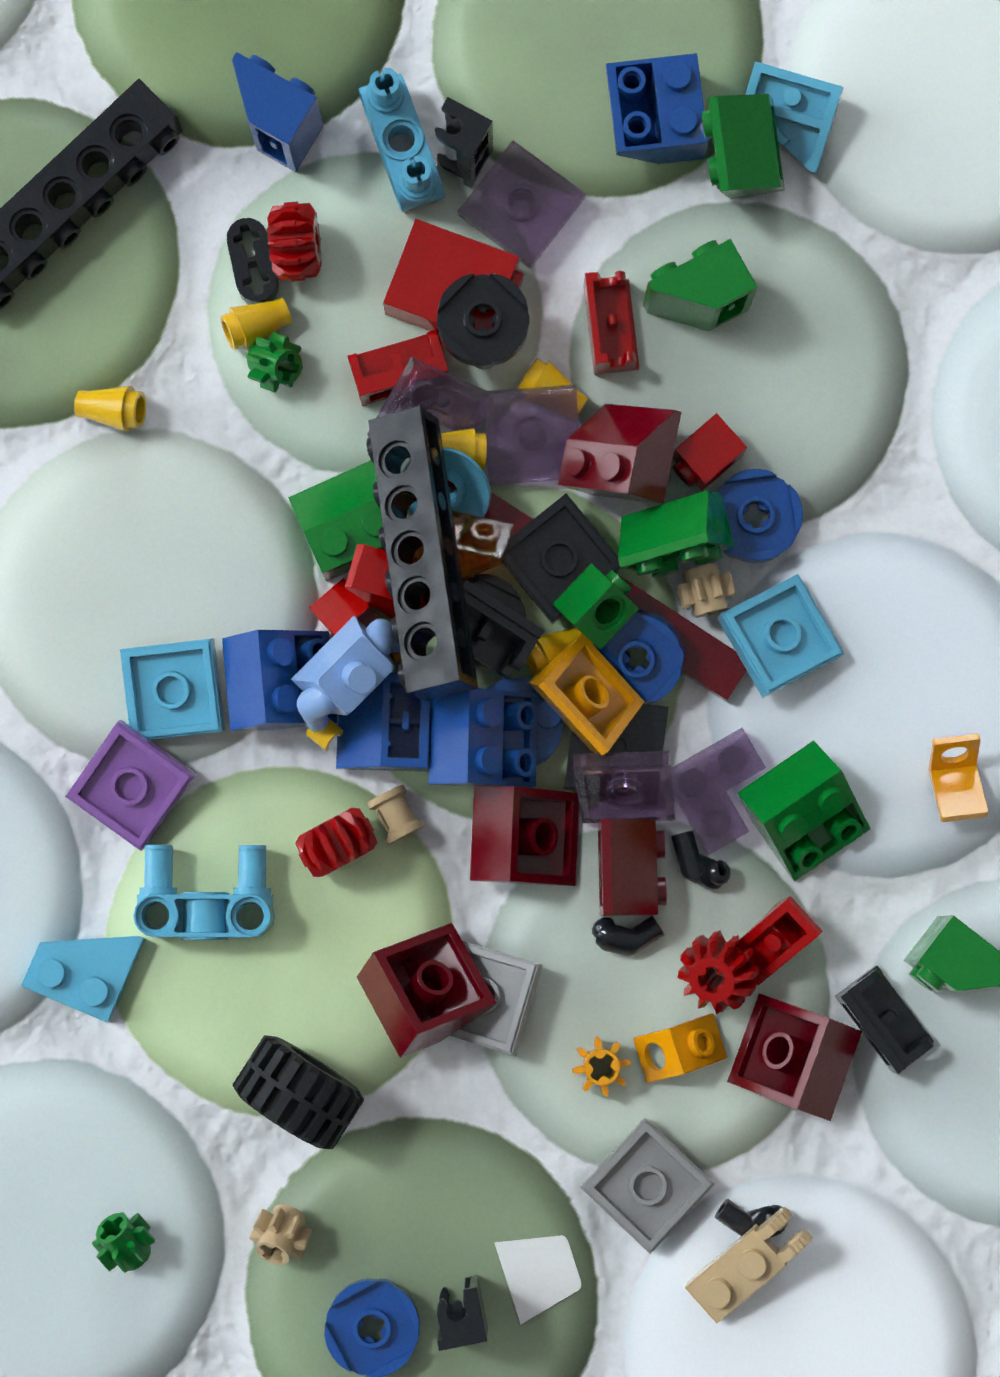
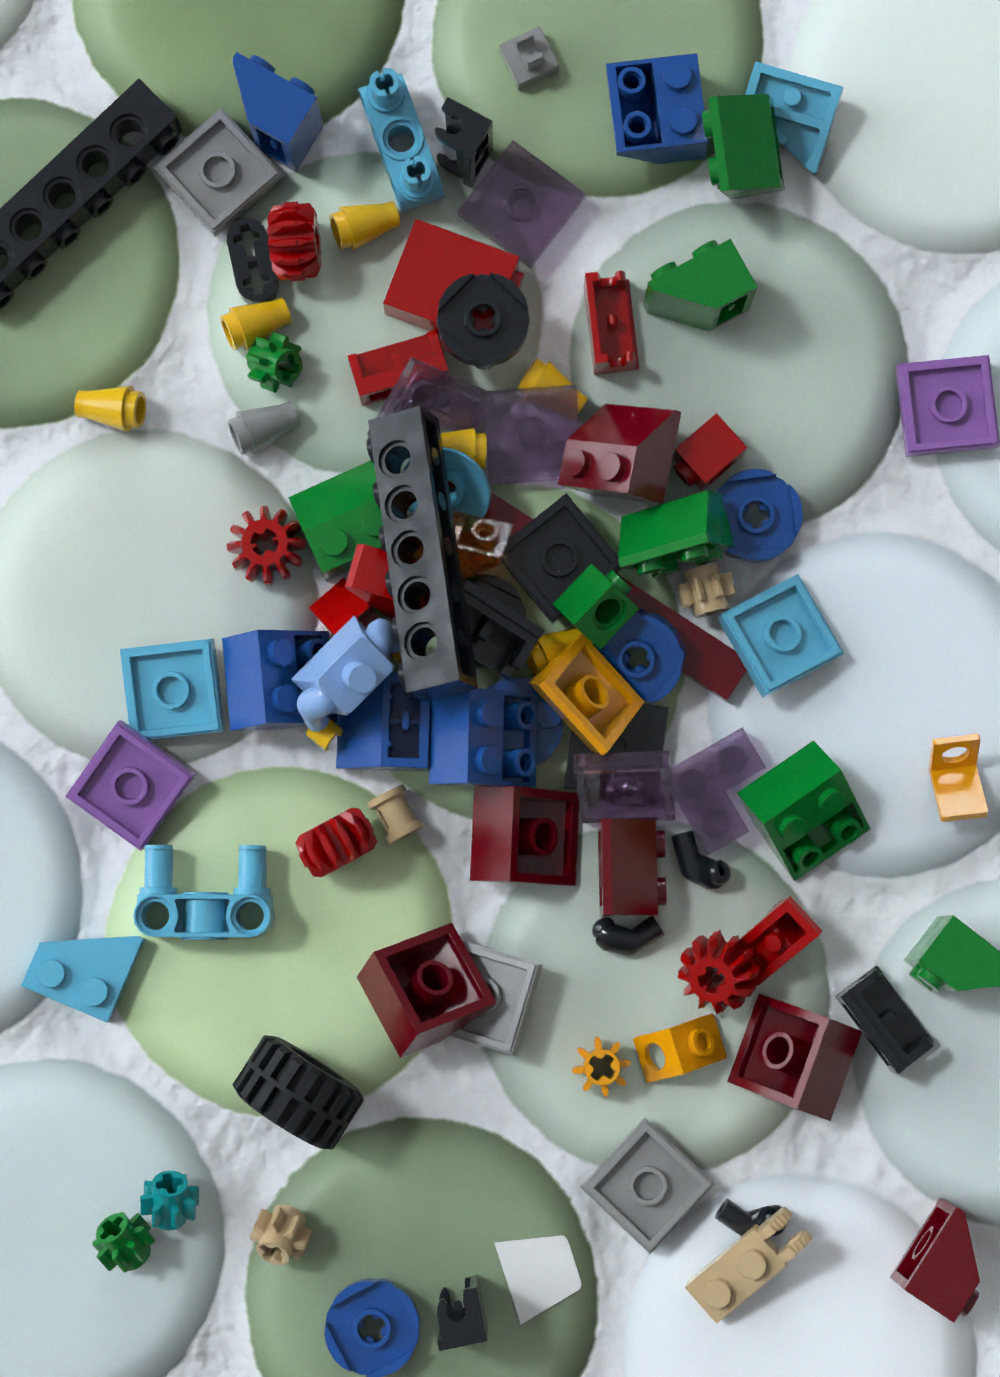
(169, 1200): none -> teal gear
(218, 172): none -> light grey plate
(260, 427): none -> light grey cone
(262, 530): none -> red gear
(360, 224): none -> yellow cone
(528, 58): none -> light grey tile
(941, 1263): none -> dark red slope
(947, 406): none -> medium lavender plate

